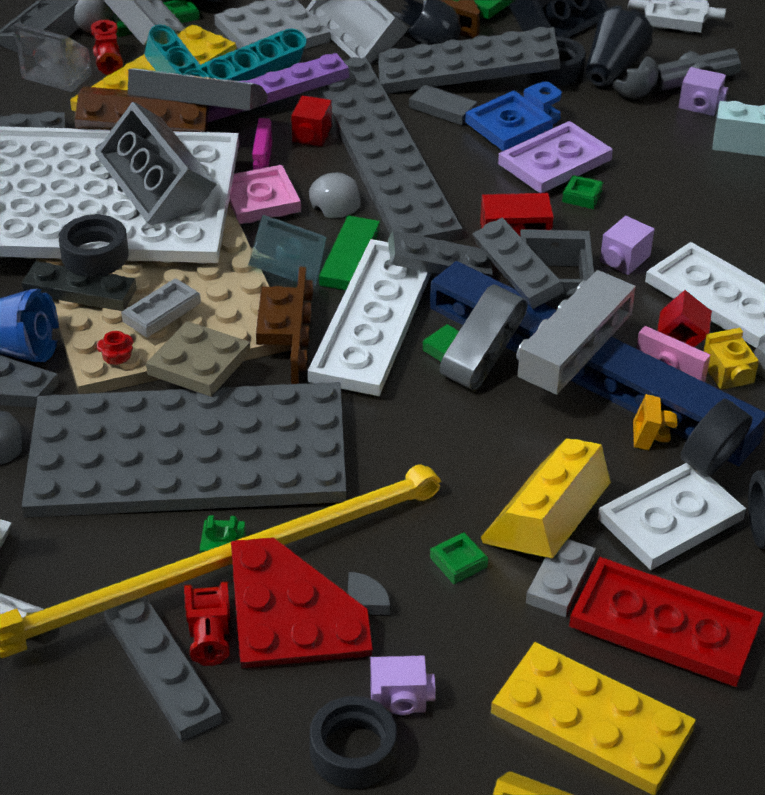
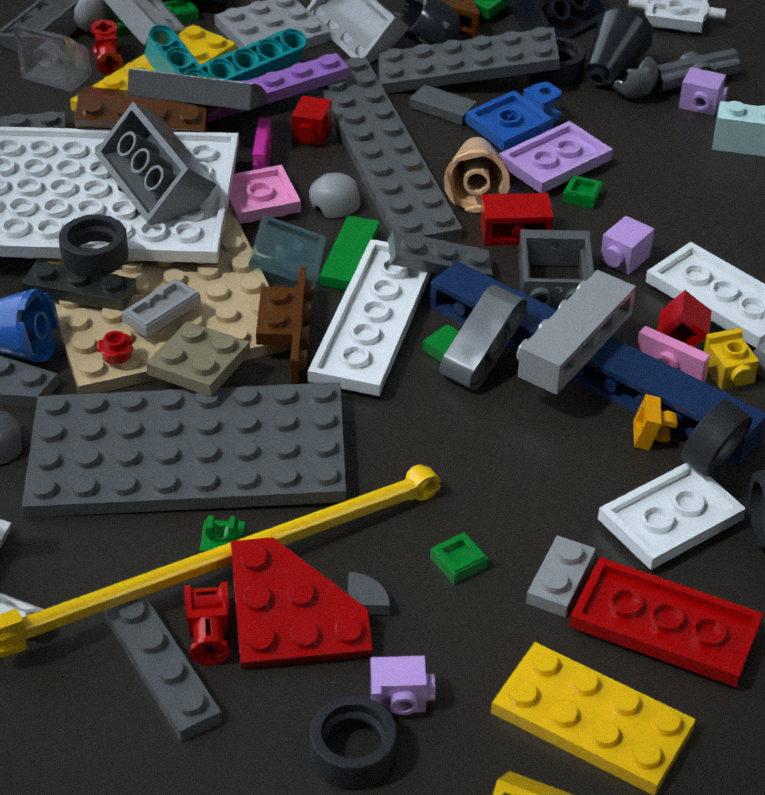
(474, 173): none -> light nougat cone
(518, 263): dark grey plate -> none
(552, 500): yellow slope -> none

